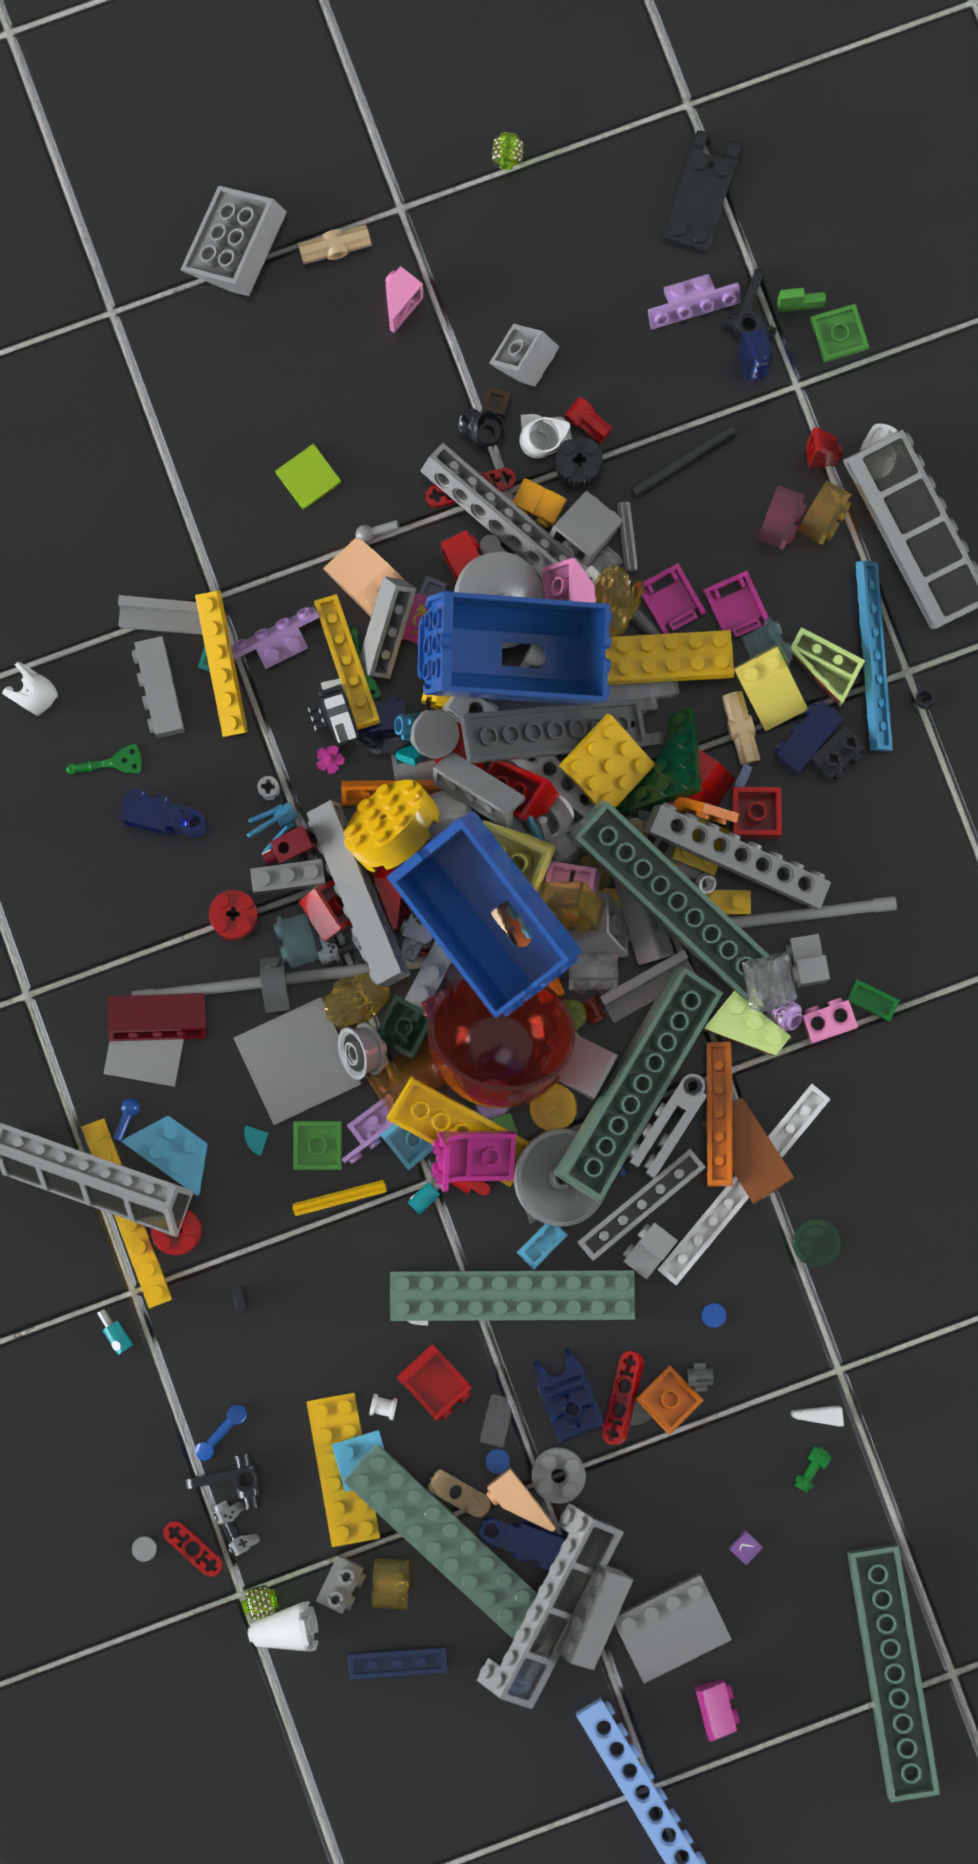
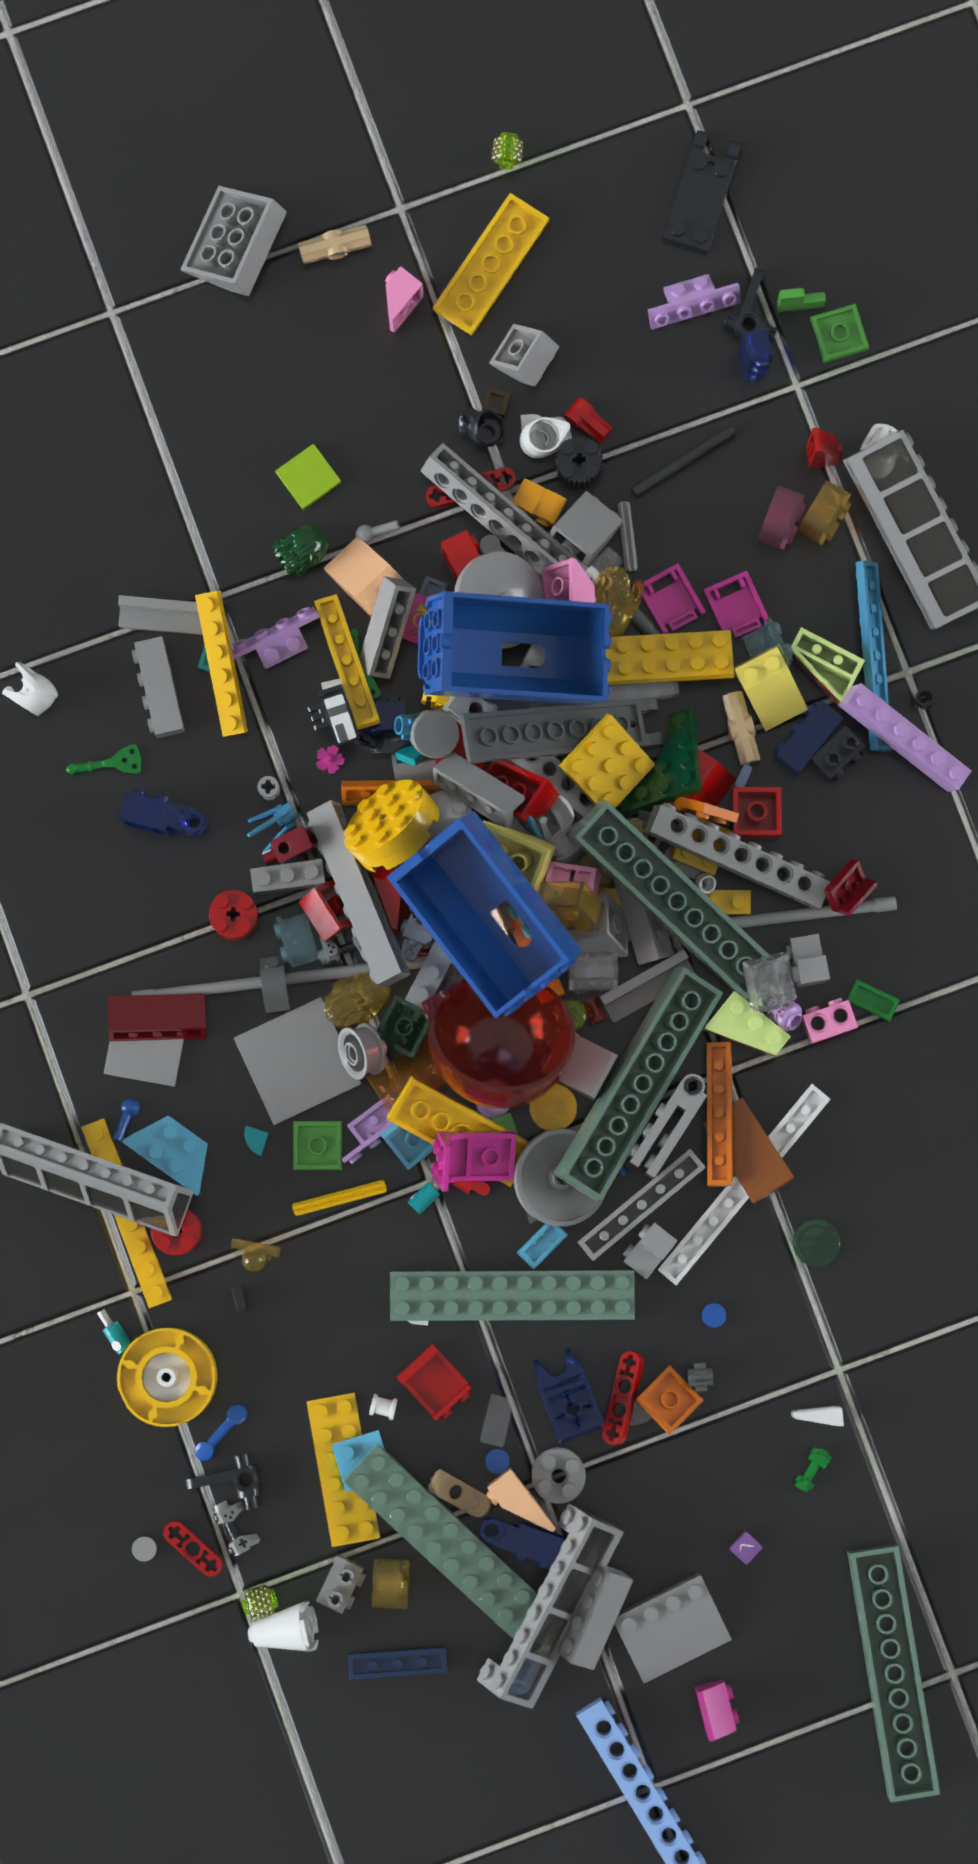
(143, 1382): none -> yellow piece
(254, 1254): none -> clear yellow tile
(301, 549): none -> dark green hair
(490, 264): none -> yellow plate
(849, 888): none -> dark red bracket
(904, 737): none -> lavender brick

